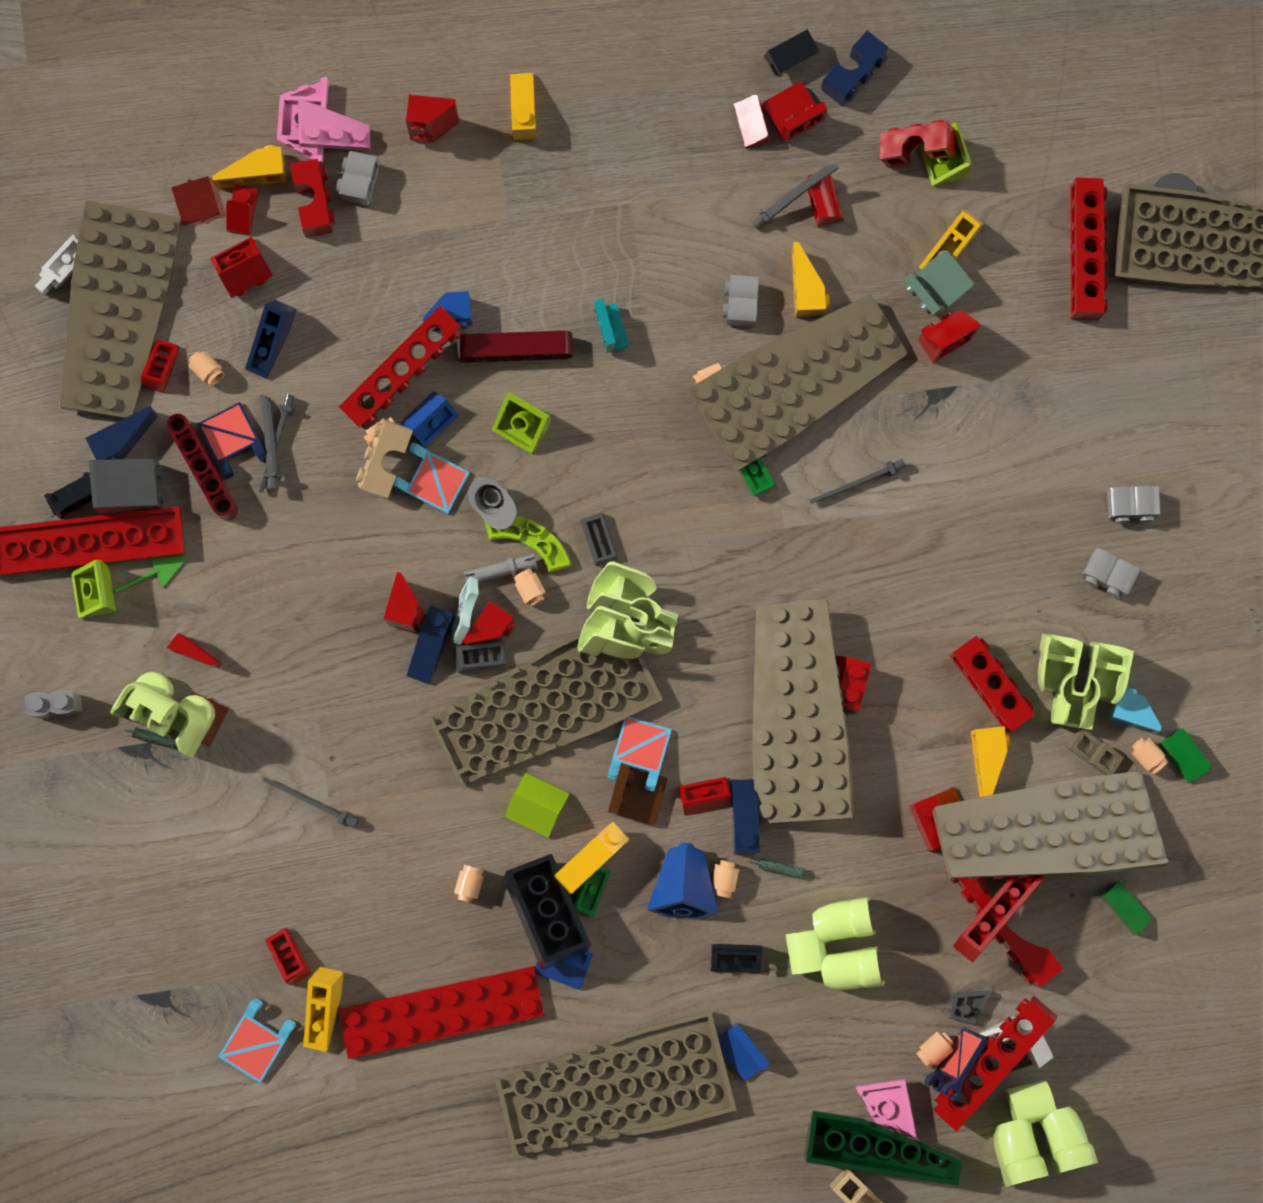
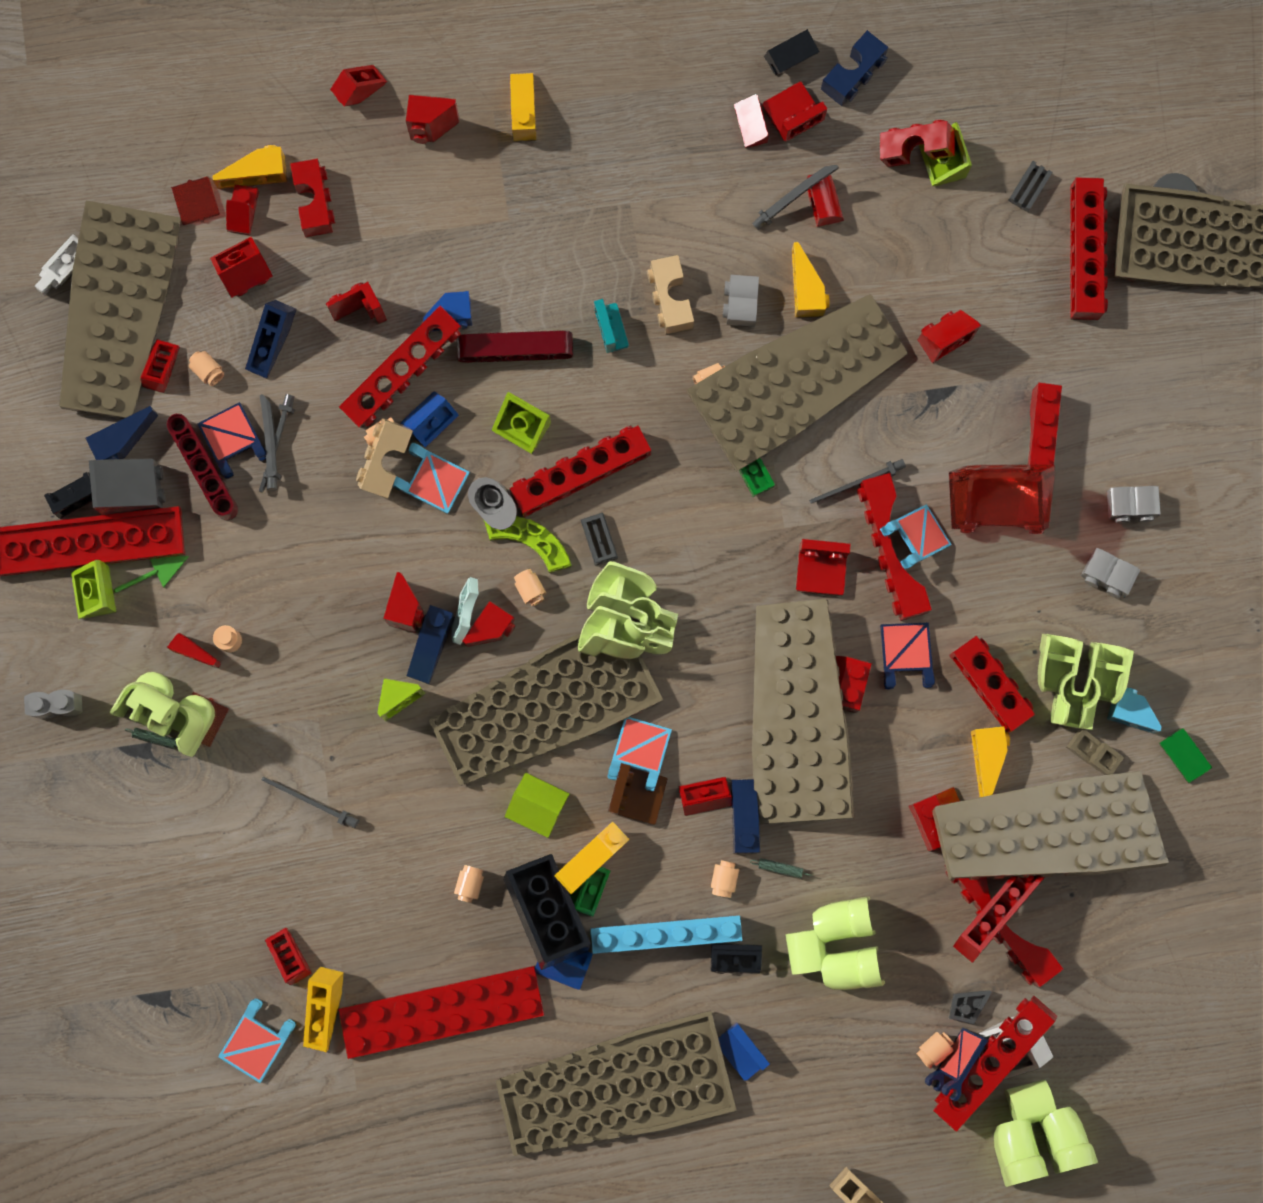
(227, 639): none -> light nougat brick
(288, 117): bright pink wing -> none
(330, 130): bright pink wing -> none
(353, 300): none -> red bracket
(357, 84): none -> red slope
(358, 178): light grey brick -> none
(396, 697): none -> lime slope
(469, 649): dark grey slope -> none
(502, 569): light grey pin -> none
(552, 493): none -> red brick
(666, 934): none -> medium azure arch
(674, 314): none -> tan arch
(684, 885): blue slope -> none
(822, 567): none -> red bracket
(872, 1148): dark green wedge -> none
(890, 1105): bright pink wing -> none
(906, 649): none -> flag
(908, 594): none -> red arch
(920, 534): none -> flag
(939, 283): sand green bracket -> none
(956, 237): yellow slope -> none
(1001, 496): none -> clear red windscreen
(1039, 171): none -> dark grey tile
(1044, 423): none -> red arch
(1126, 907): green slope -> none
(1149, 755): light nougat brick -> none

